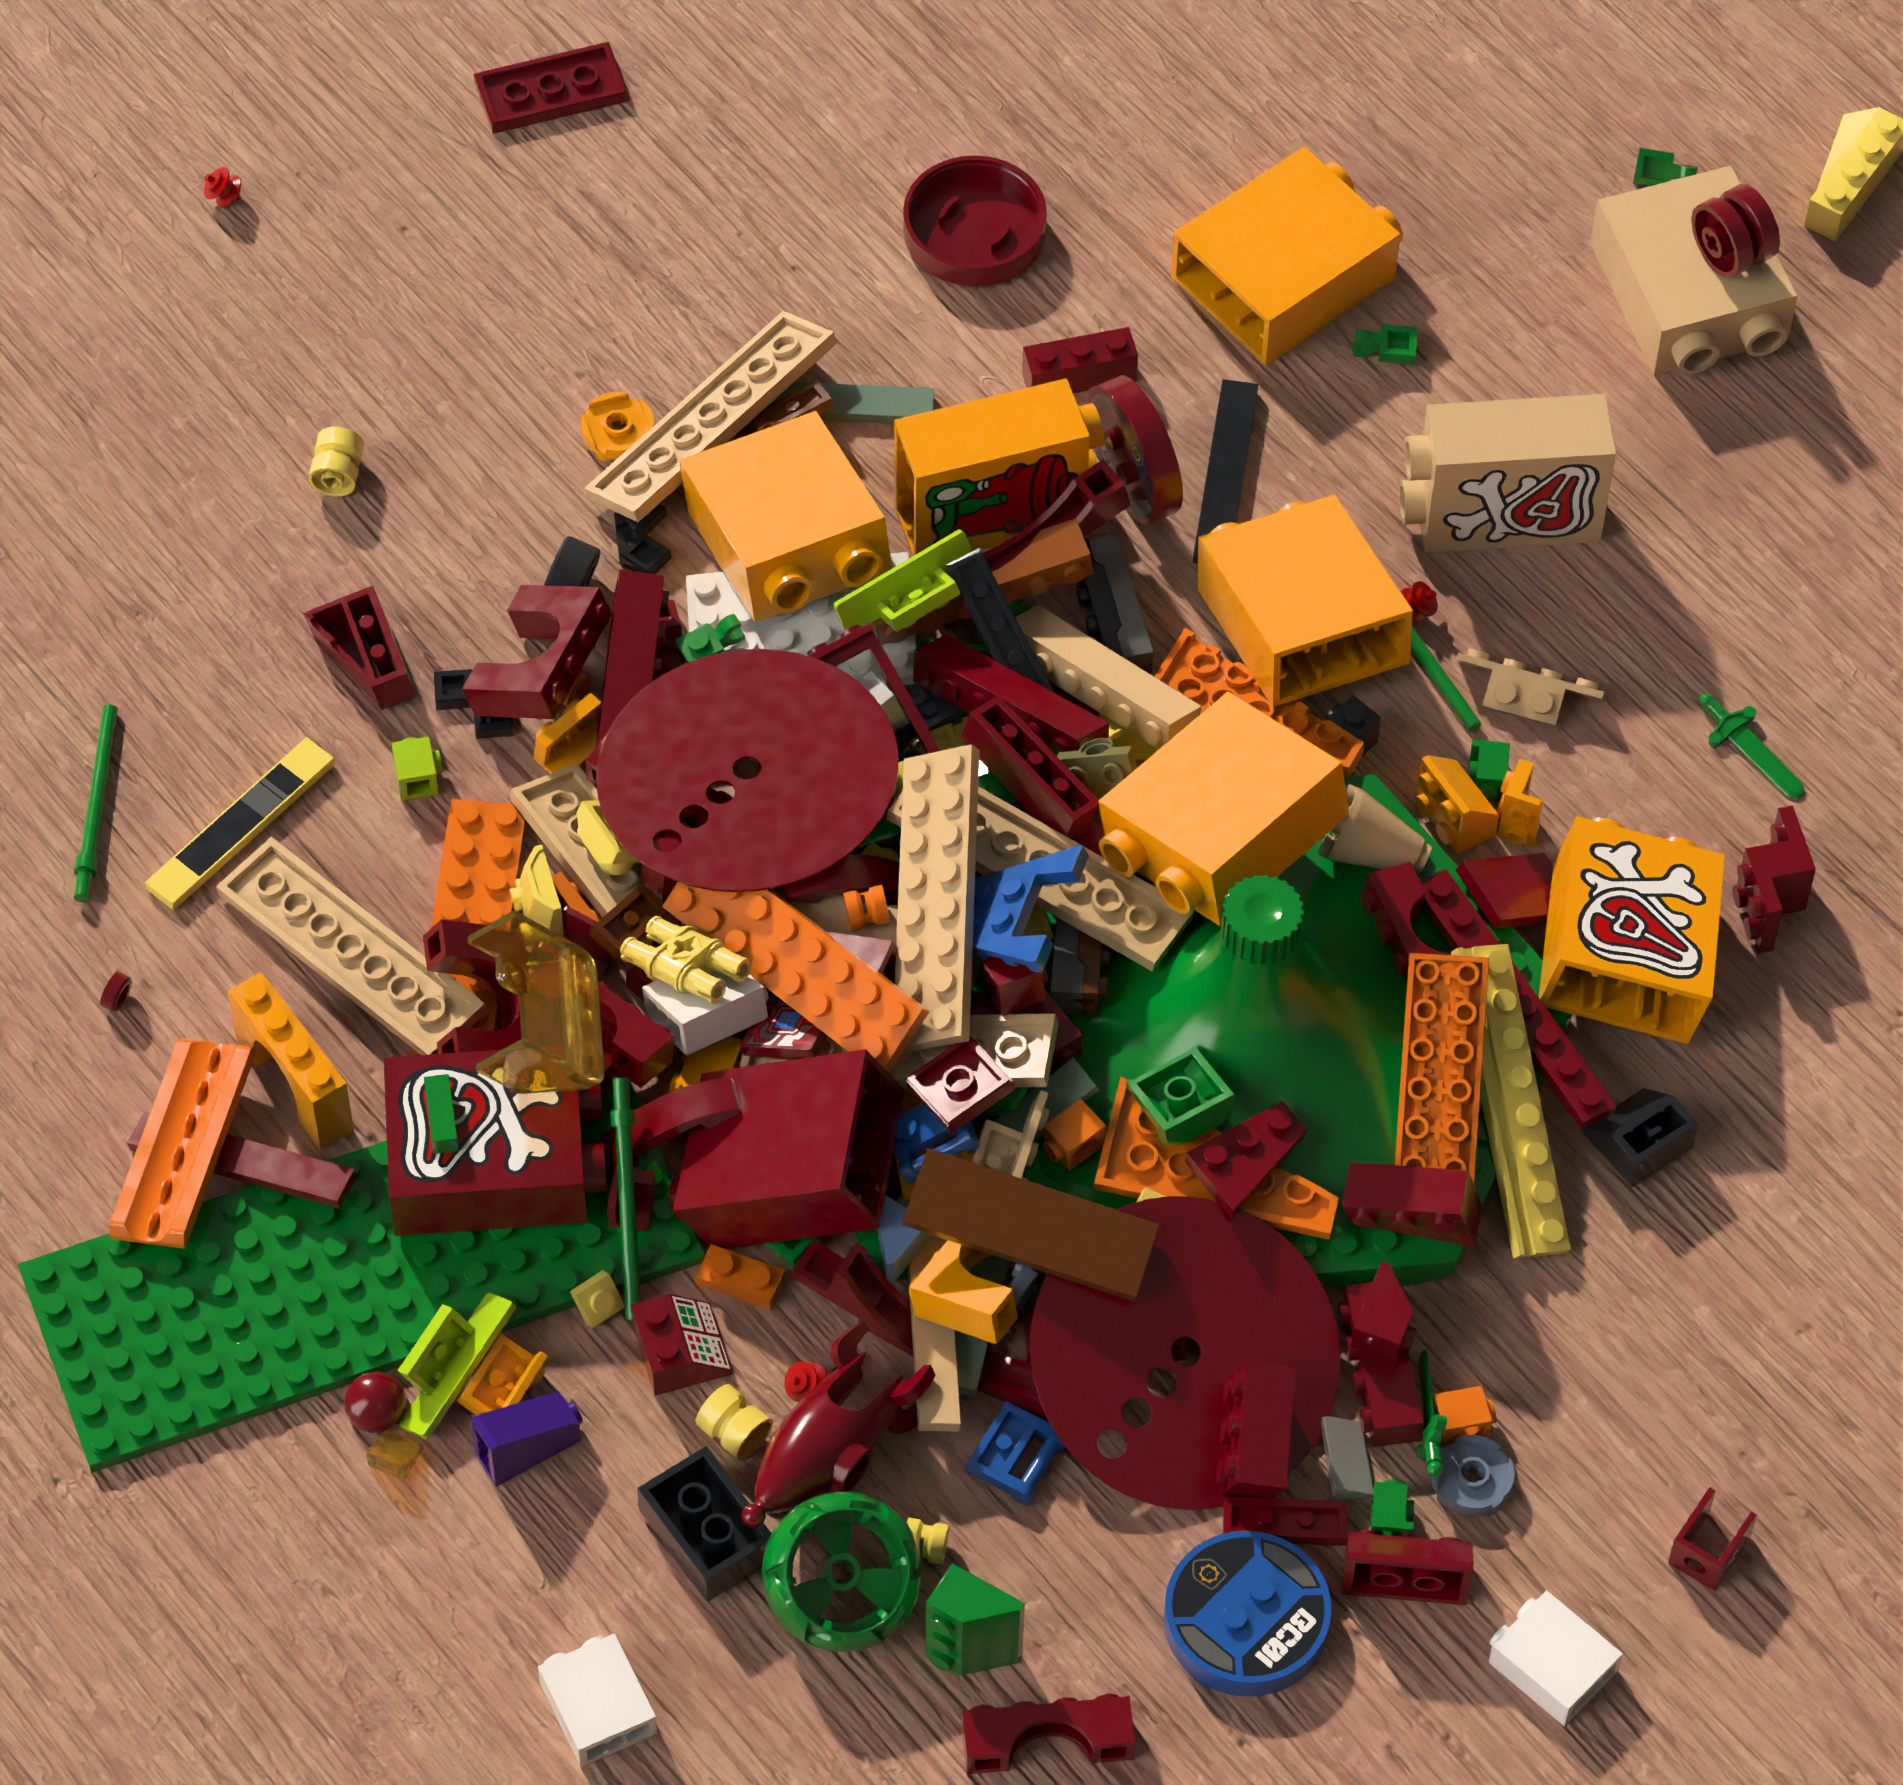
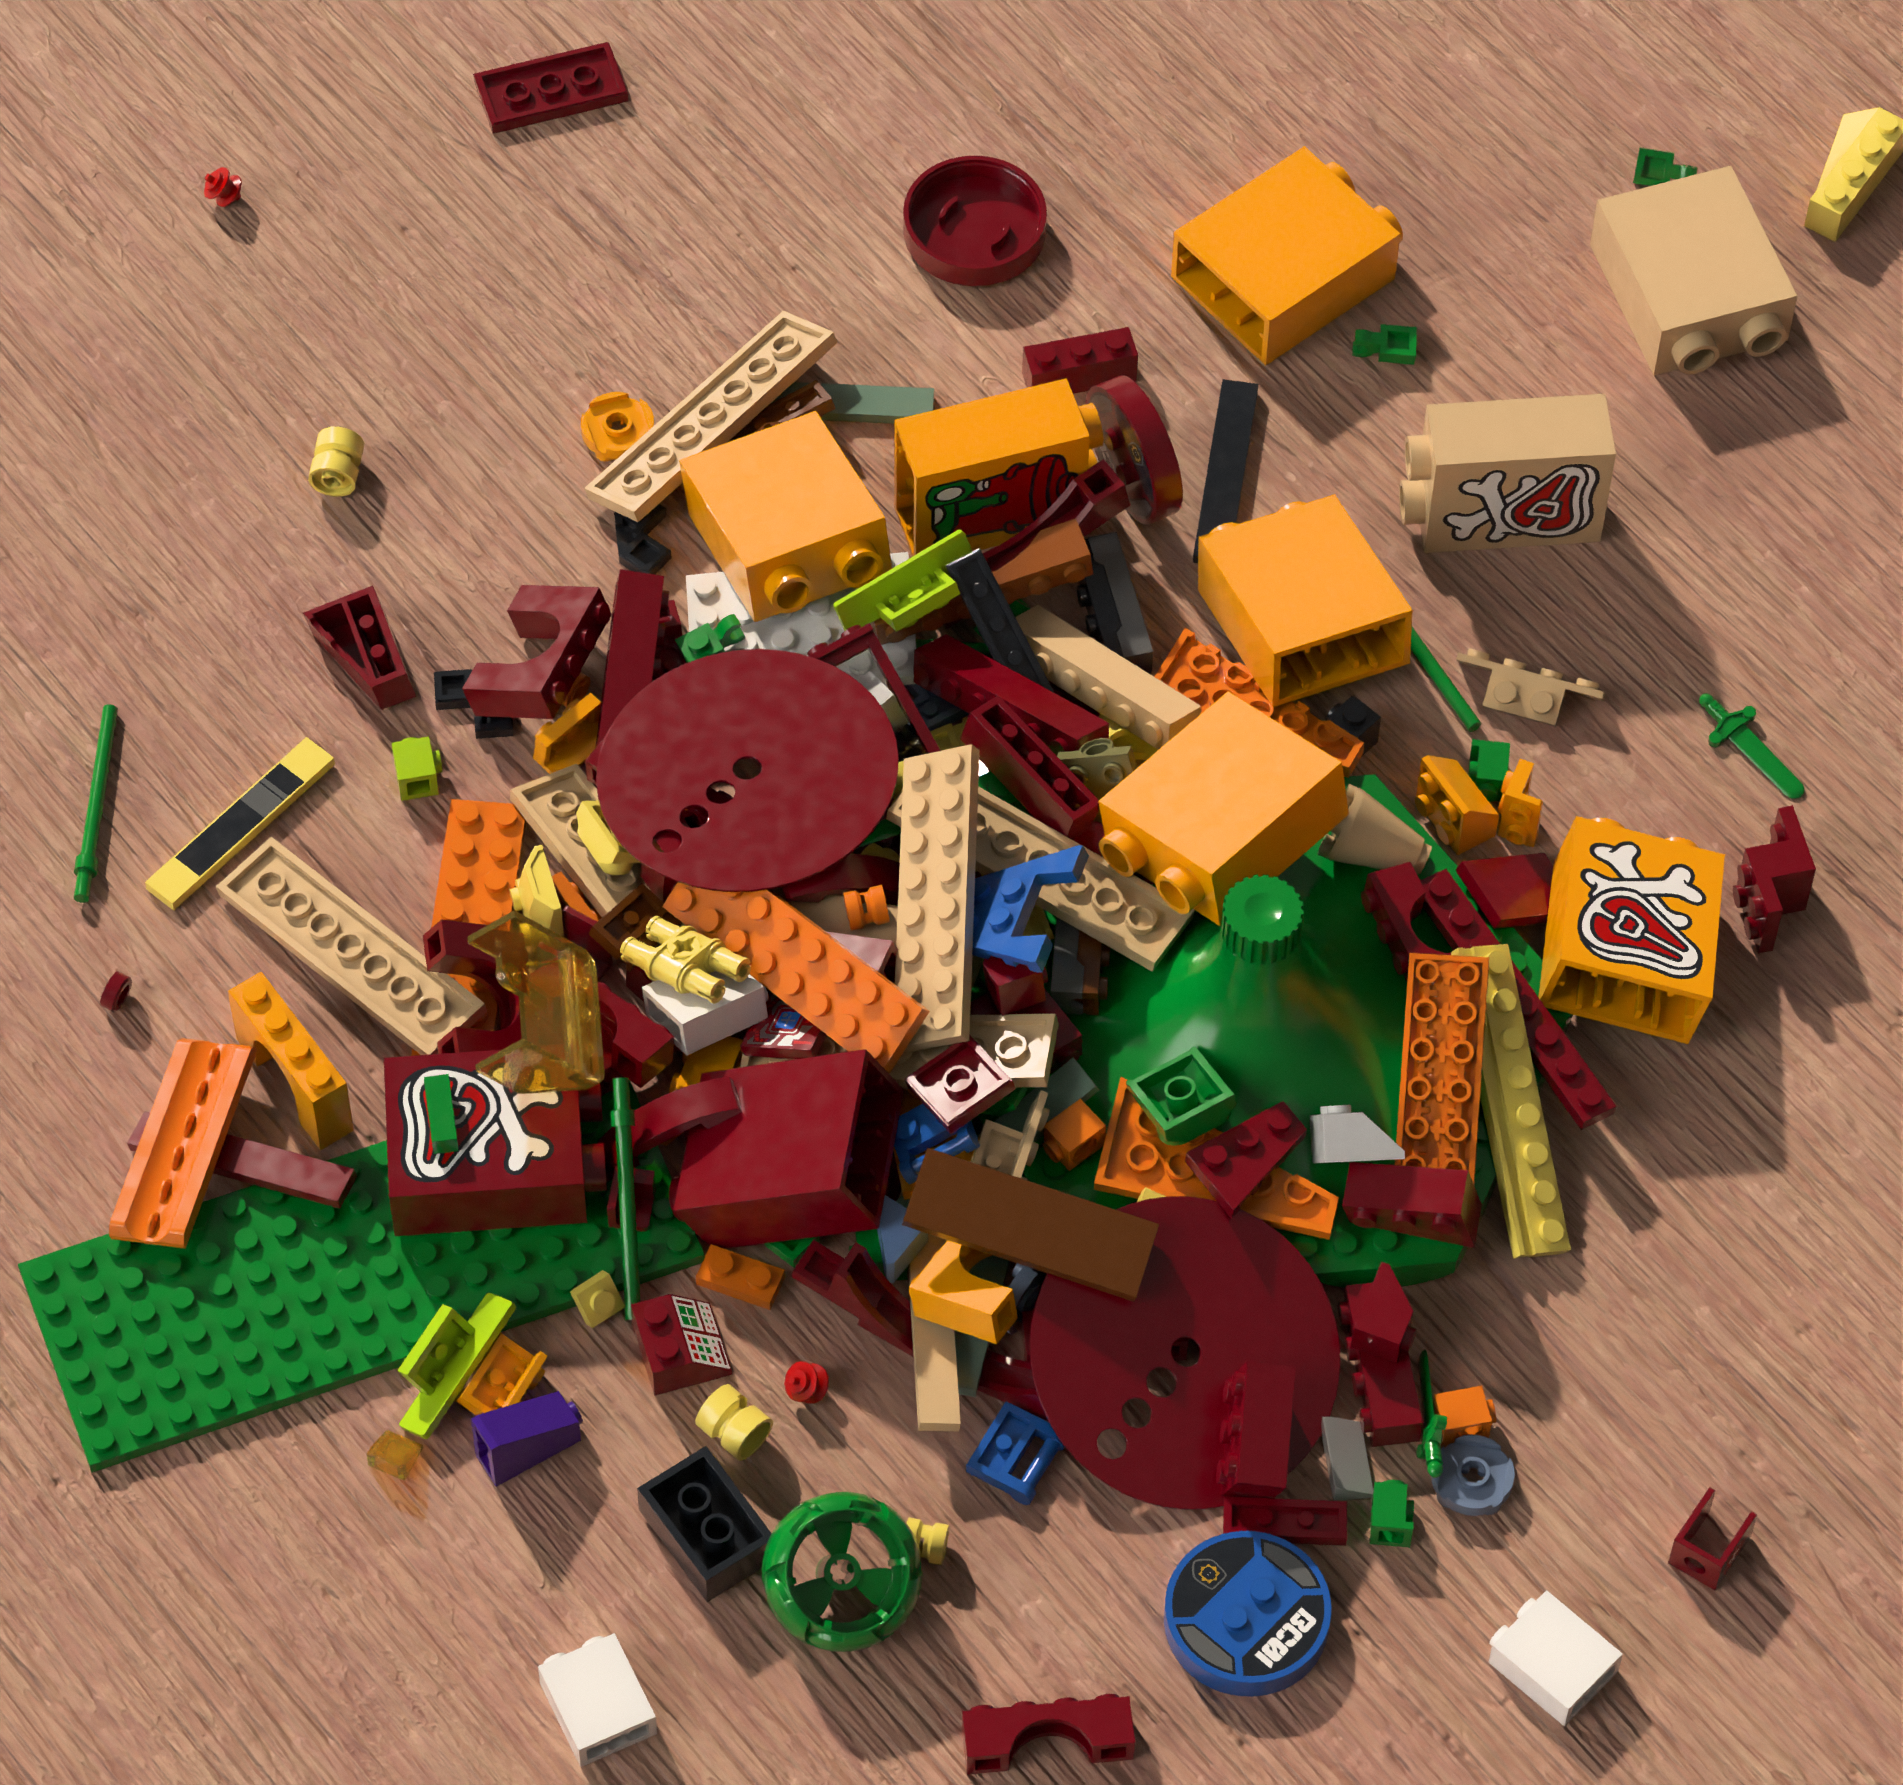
(375, 1402): dark red hair -> none
(573, 564): black tyre -> none
(826, 1446): dark red piece -> none
(972, 1625): green slope -> none
(1349, 1137): none -> white slope
(1407, 1567): dark red slope -> none
(1421, 600): red wheel -> none
(1644, 1134): black slope -> none
(1735, 230): dark red wheel -> none

